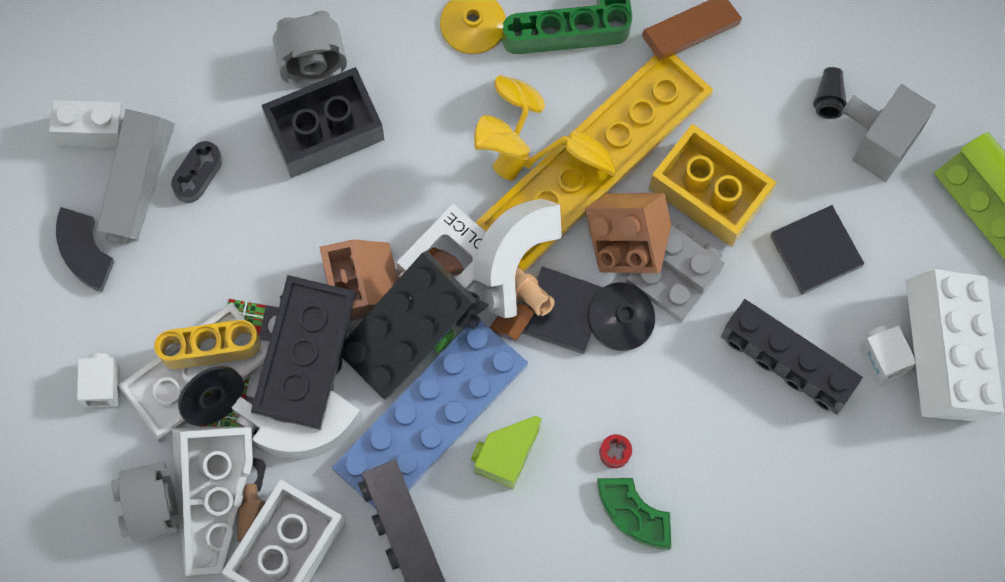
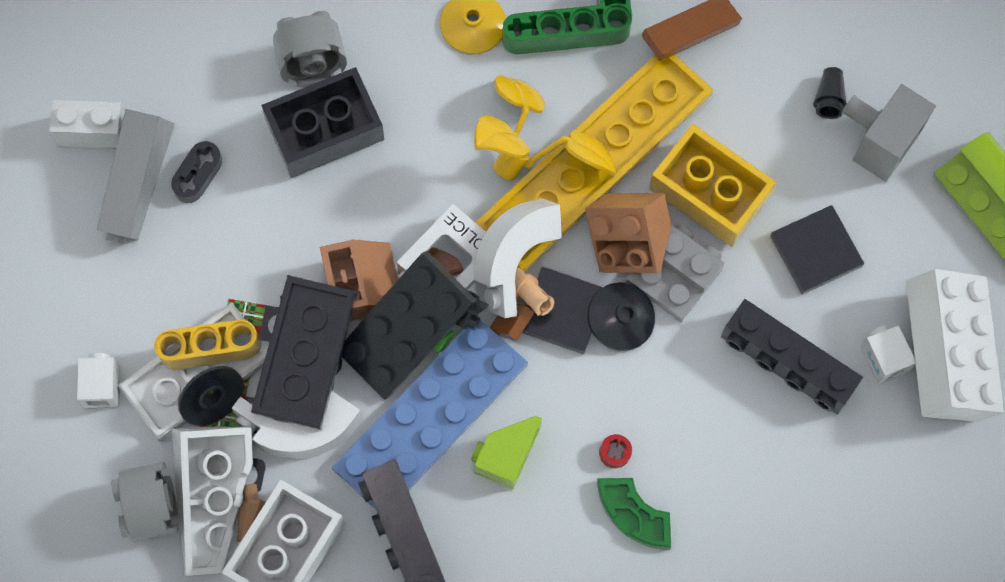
(79, 249): black tile -> none

